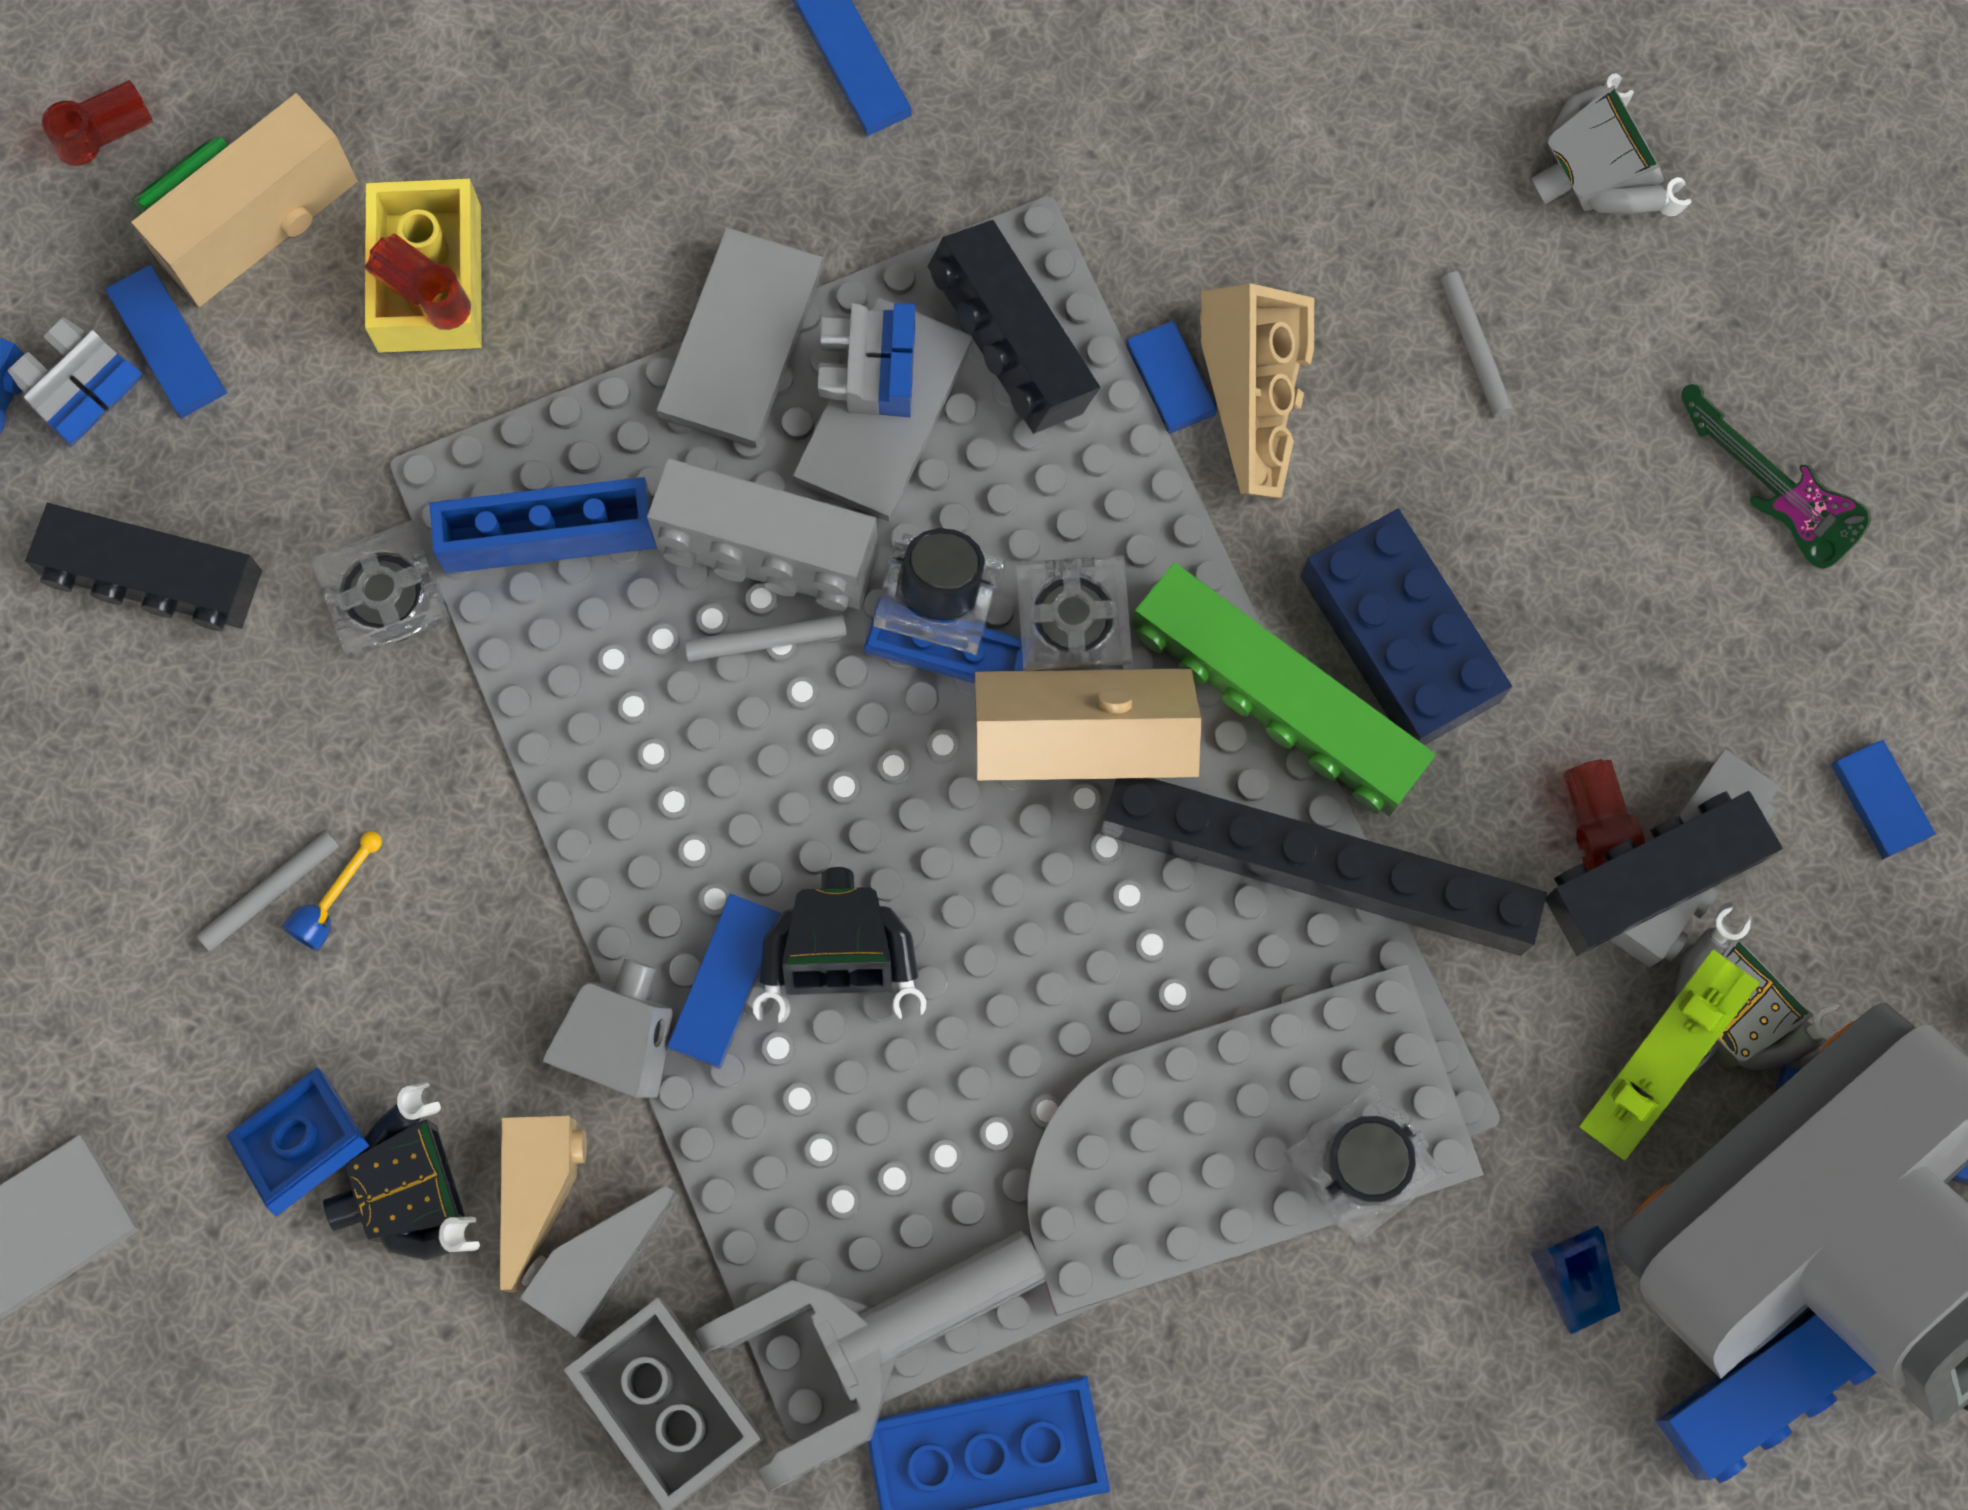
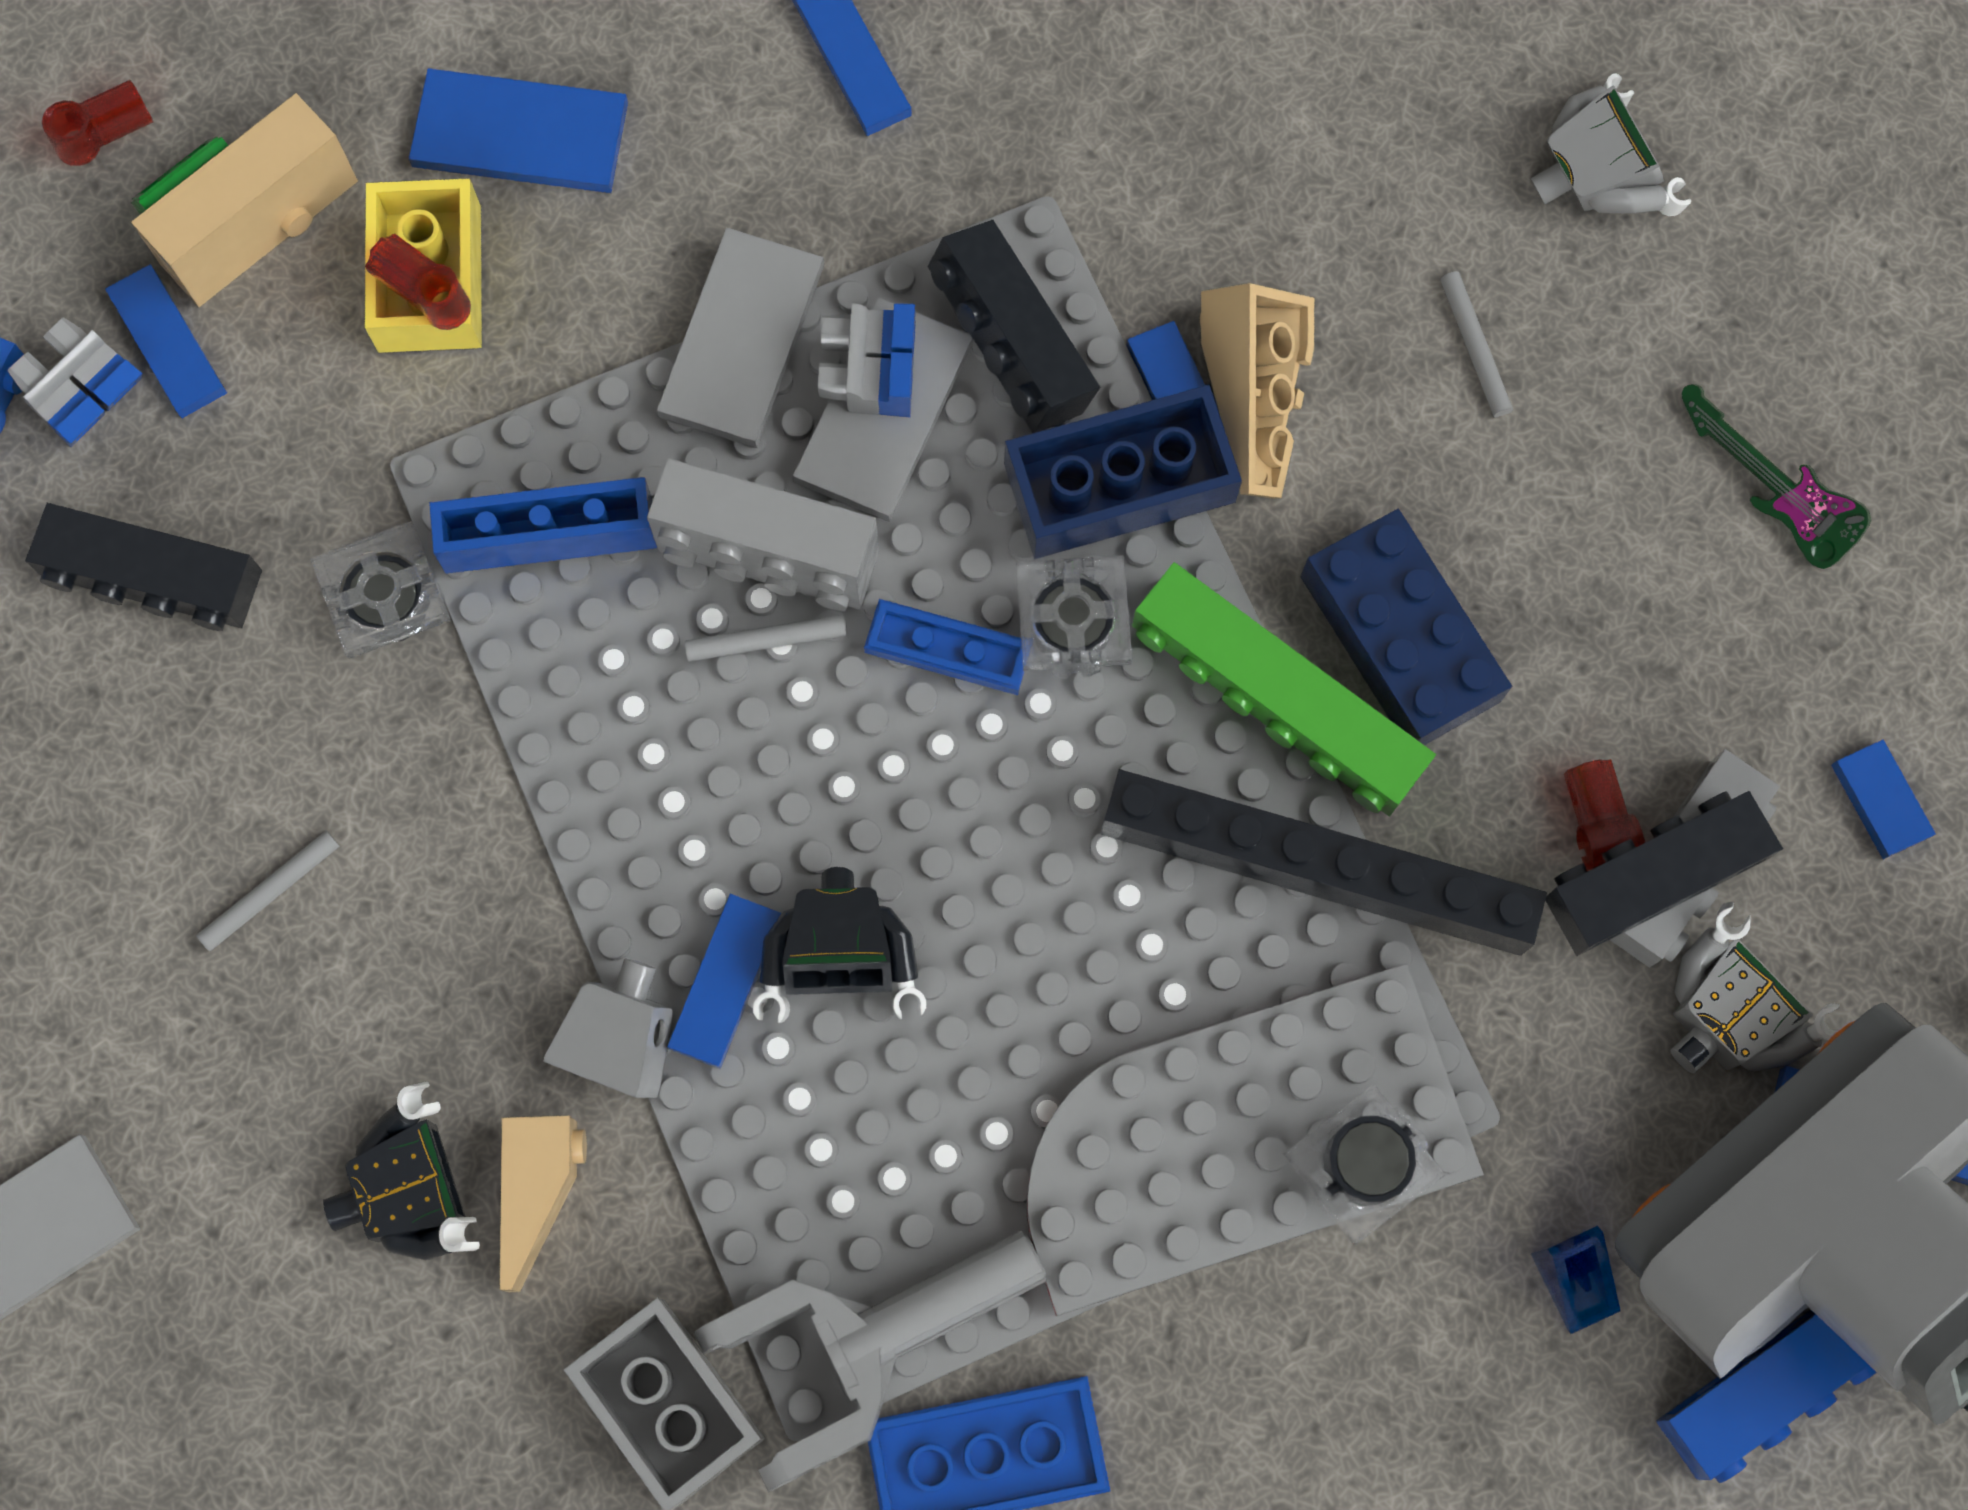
(297, 1141): blue tile -> none
(311, 922): hinge -> none
(518, 130): none -> blue tile
(587, 1270): light grey slope -> none
(941, 579): piece -> none
(1087, 724): tan brick -> none
(1122, 471): none -> dark blue brick
(1669, 1054): lime hinge -> none

